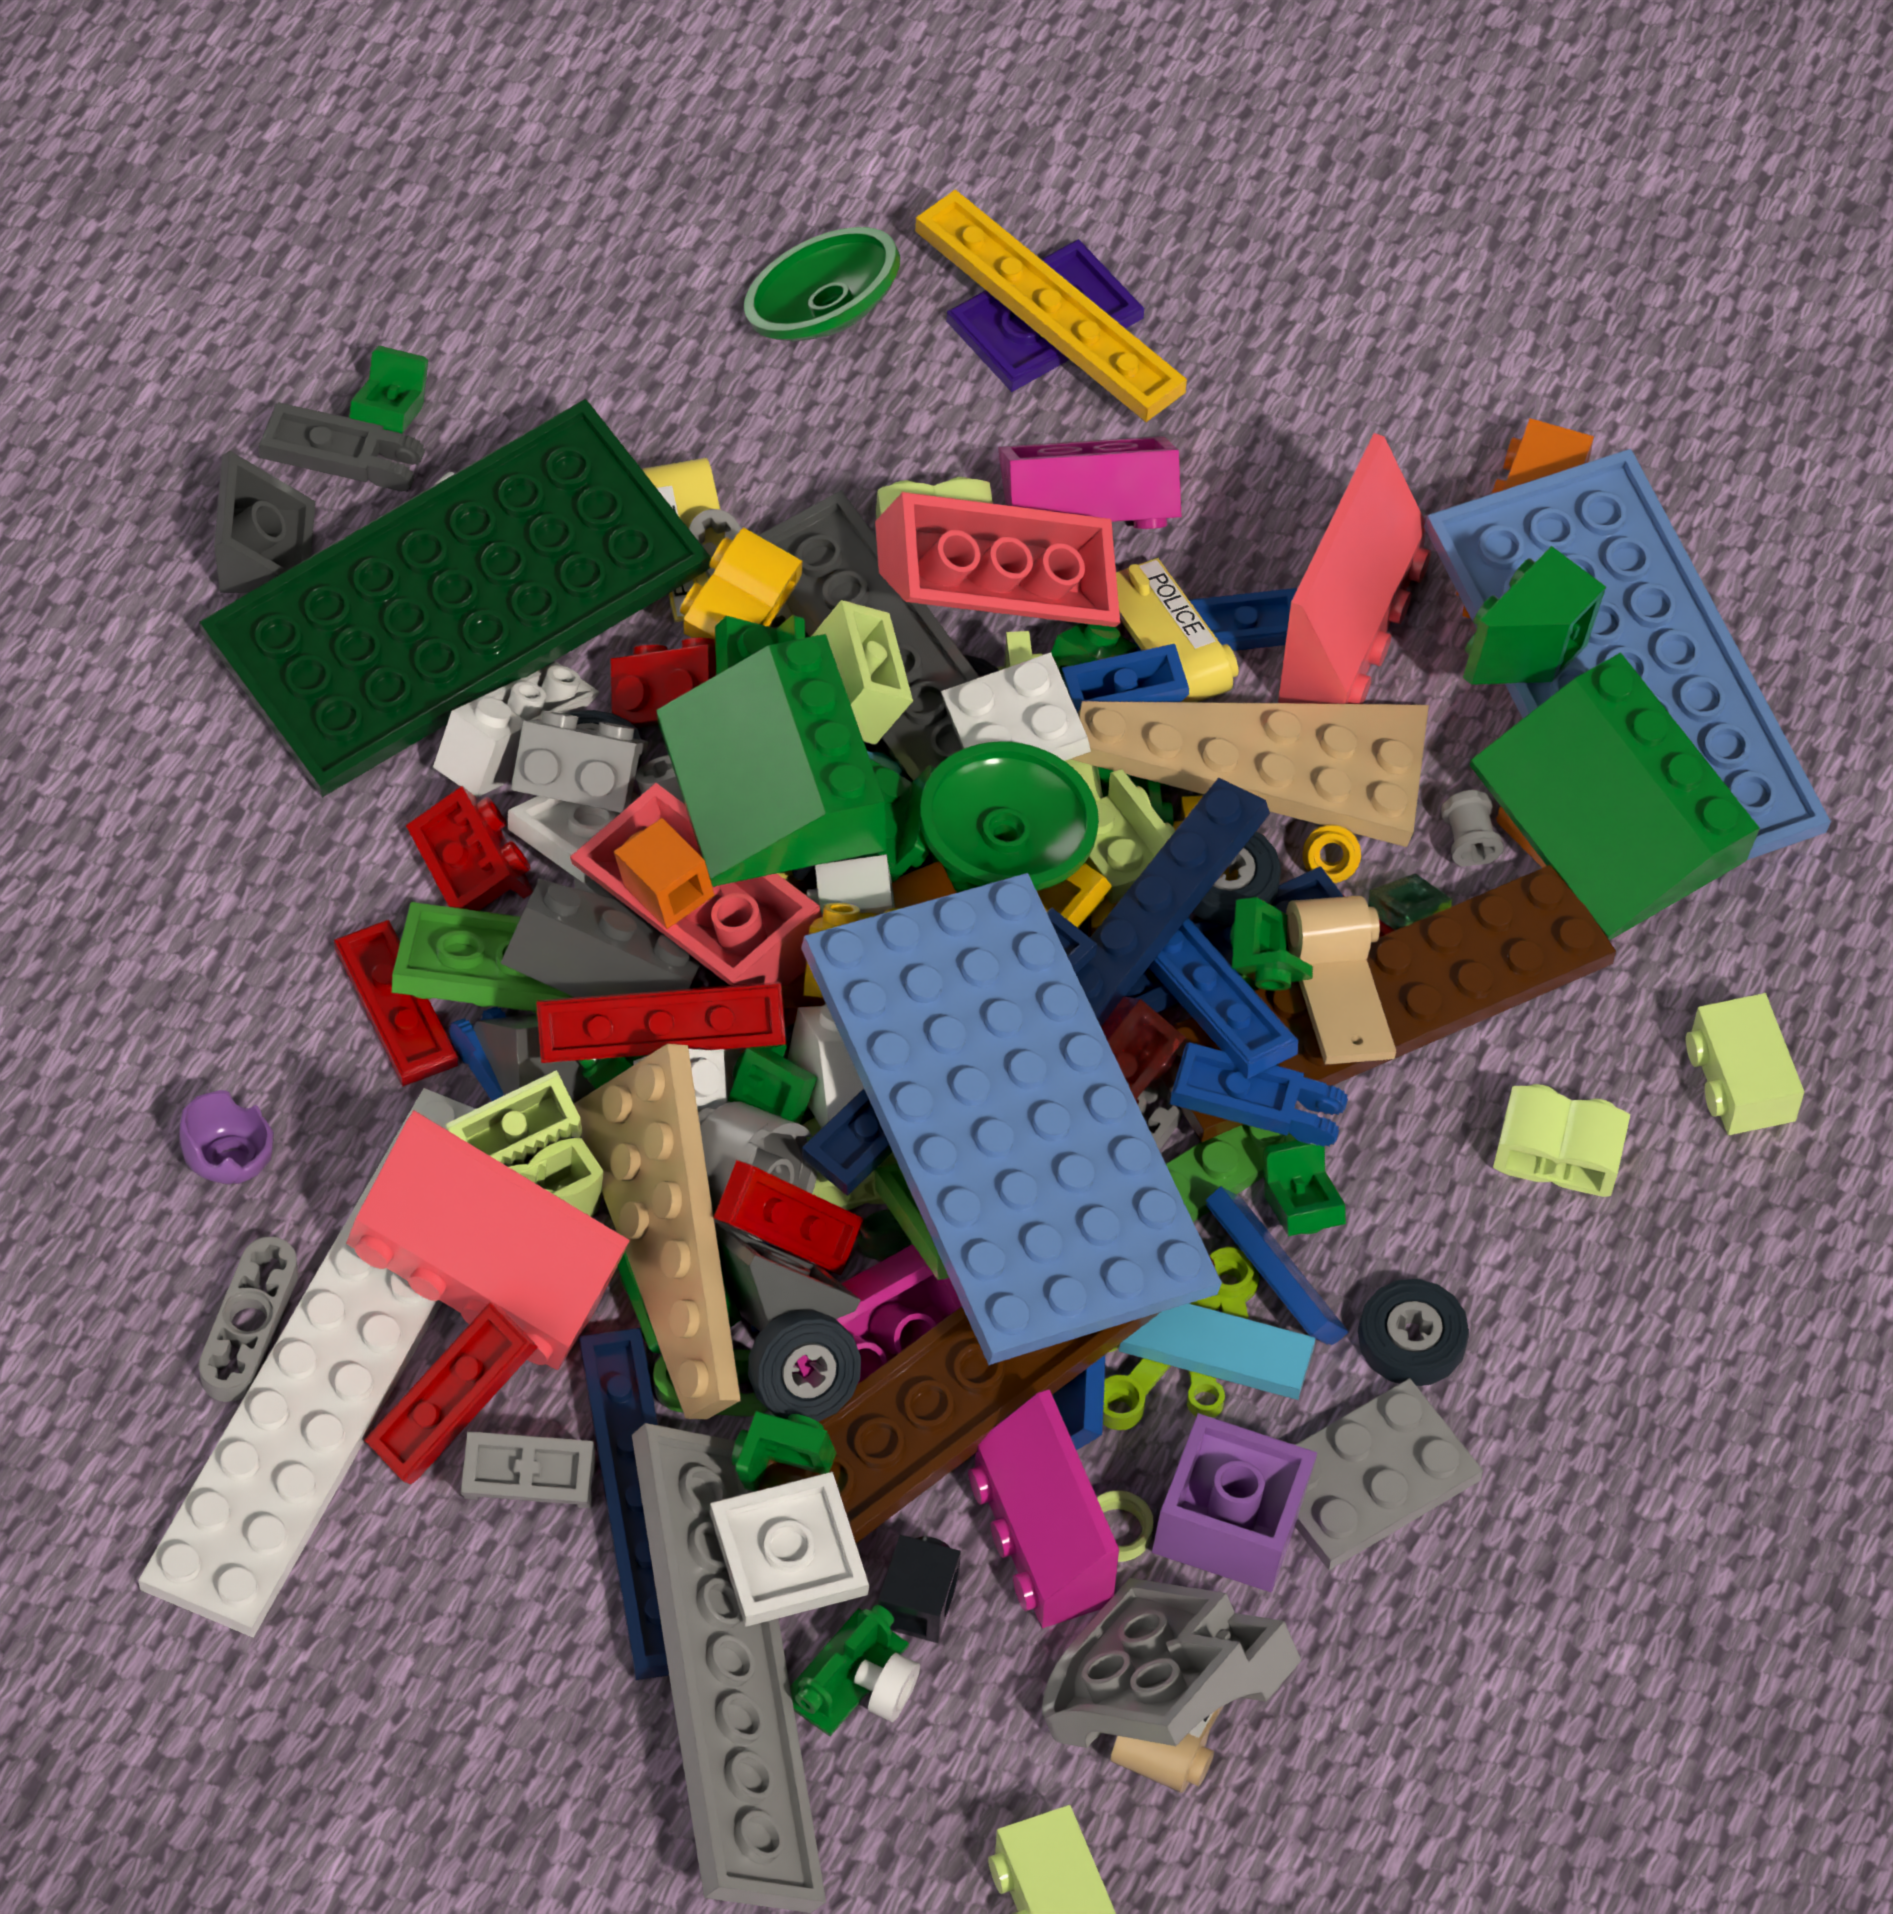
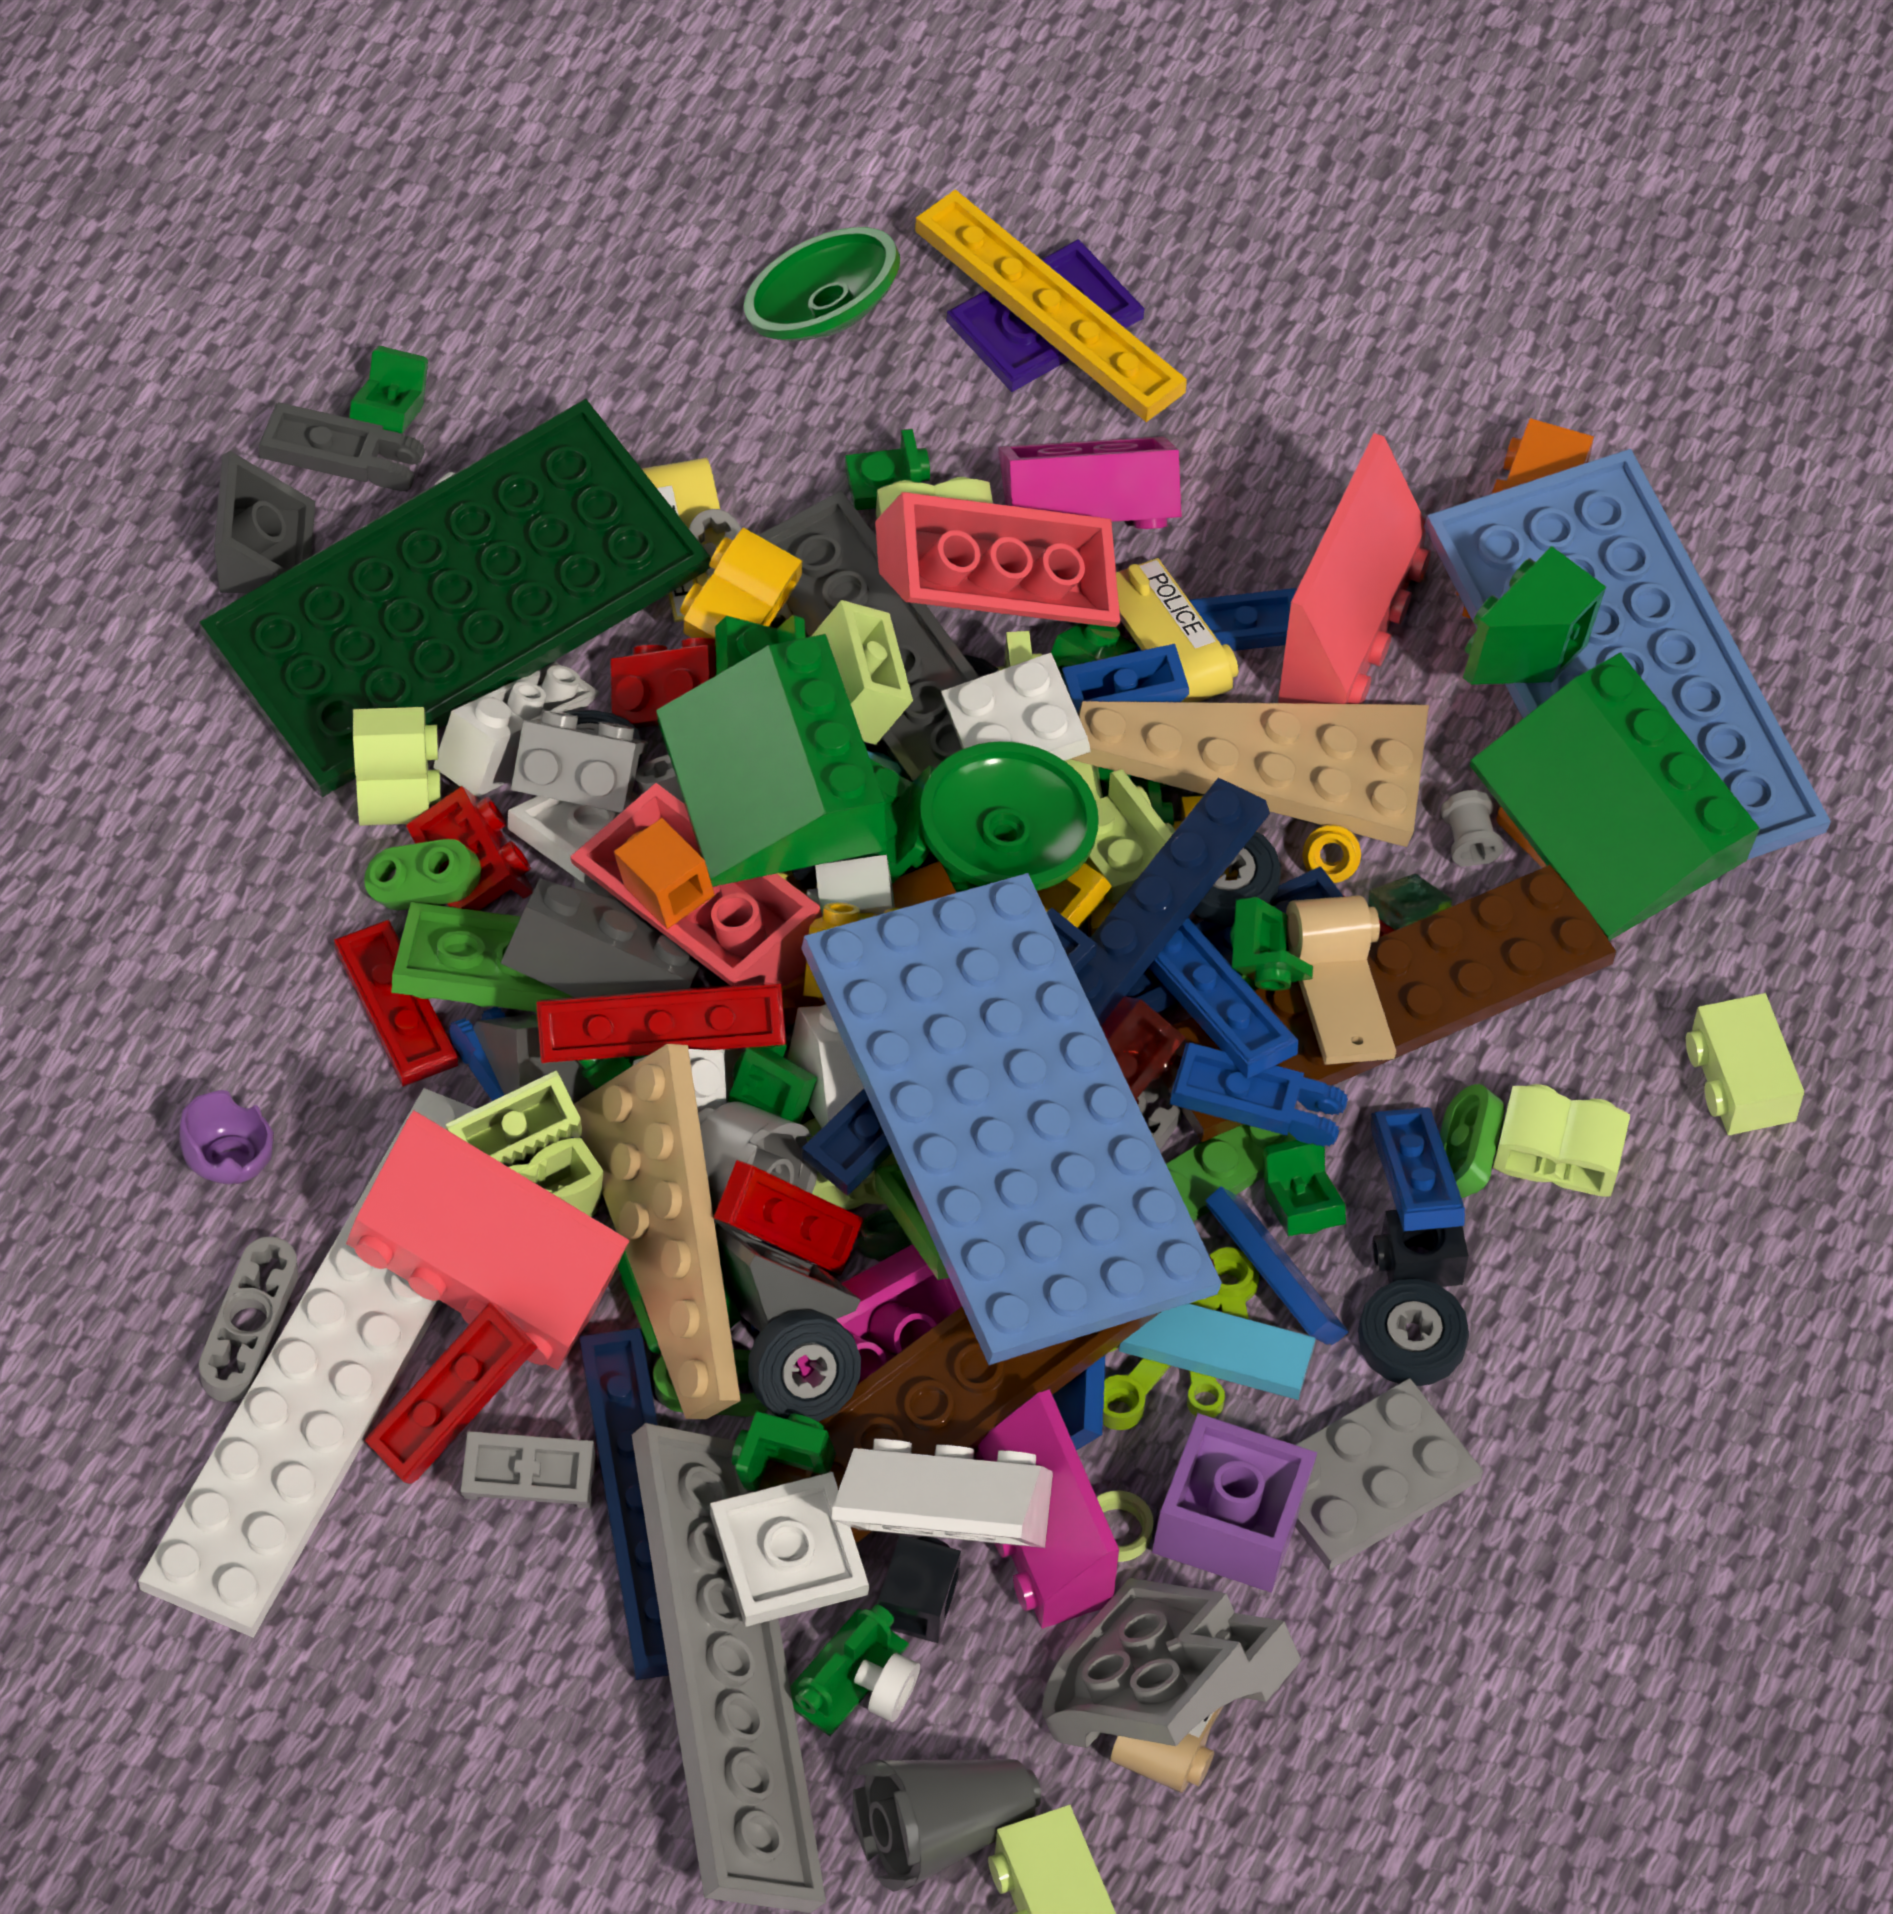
(393, 764): none -> yellowish green brick
(418, 874): none -> bright green plate
(882, 468): none -> green bracket
(937, 1811): none -> dark grey cone
(945, 1494): none -> white slope
(1417, 1169): none -> blue tile
(1443, 1263): none -> black brick
(1471, 1136): none -> bright green plate

